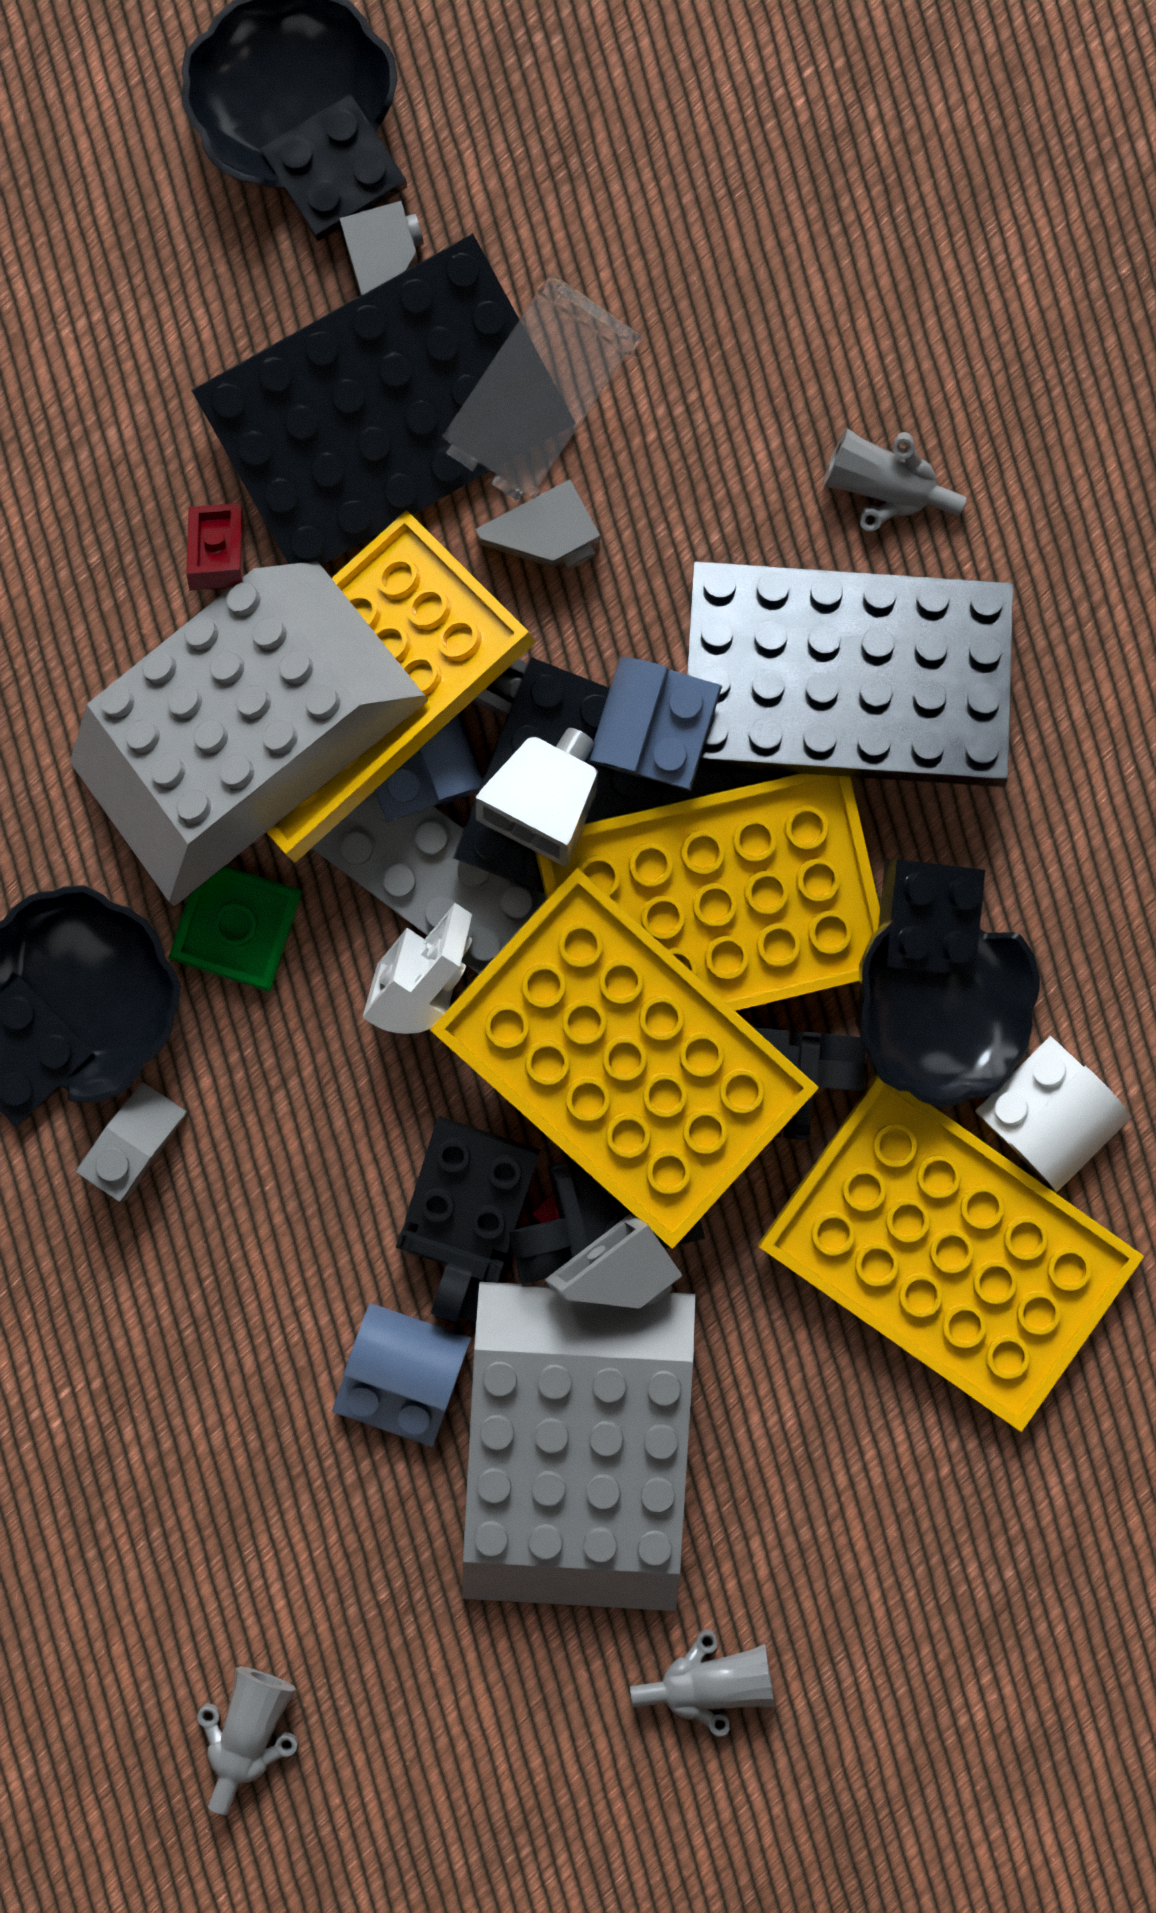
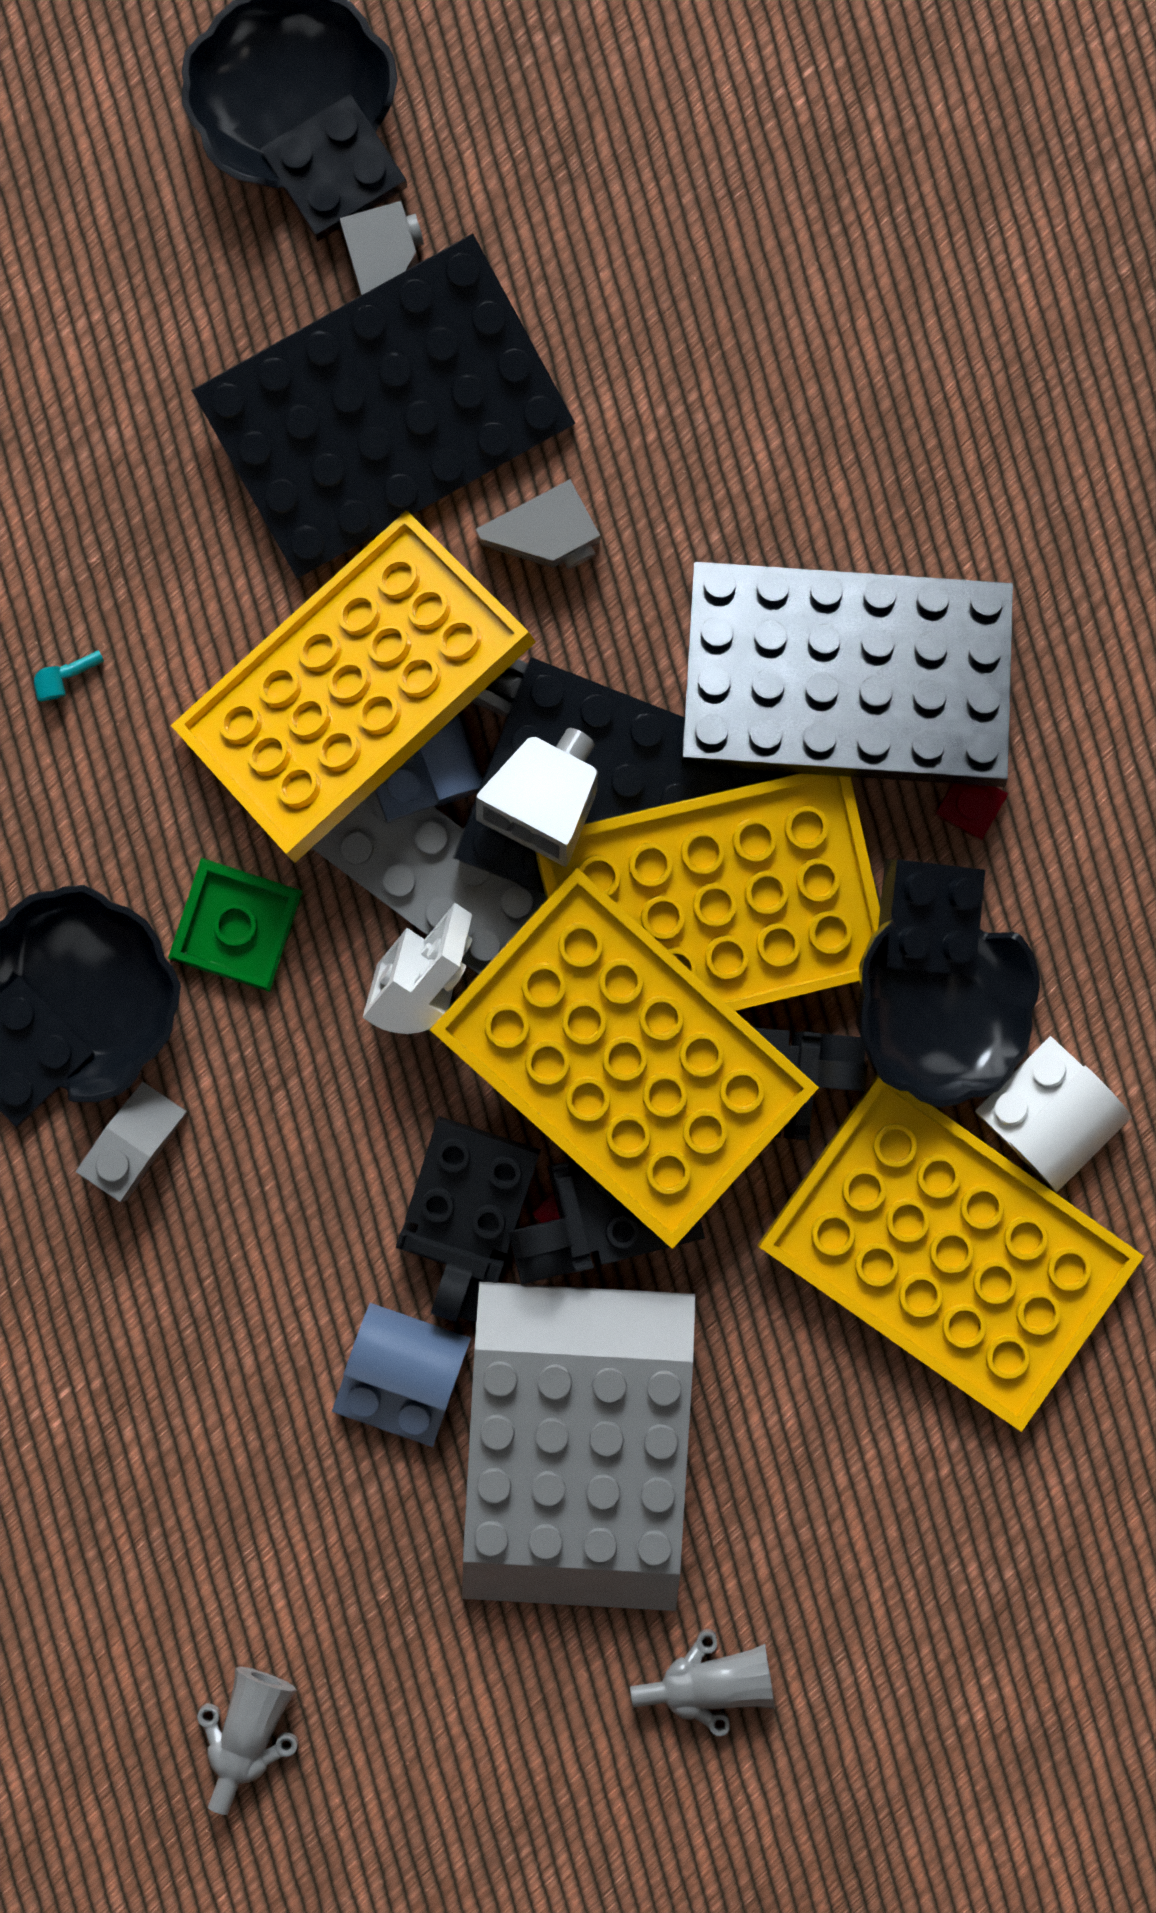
(49, 680): none -> teal hand
(215, 546): dark red plate -> none
(238, 721): light grey slope -> none
(539, 388): clear panel -> none
(618, 1269): light grey slope -> none
(655, 723): sand blue brick -> none
(886, 476): light grey piece -> none
(971, 808): none -> dark red plate

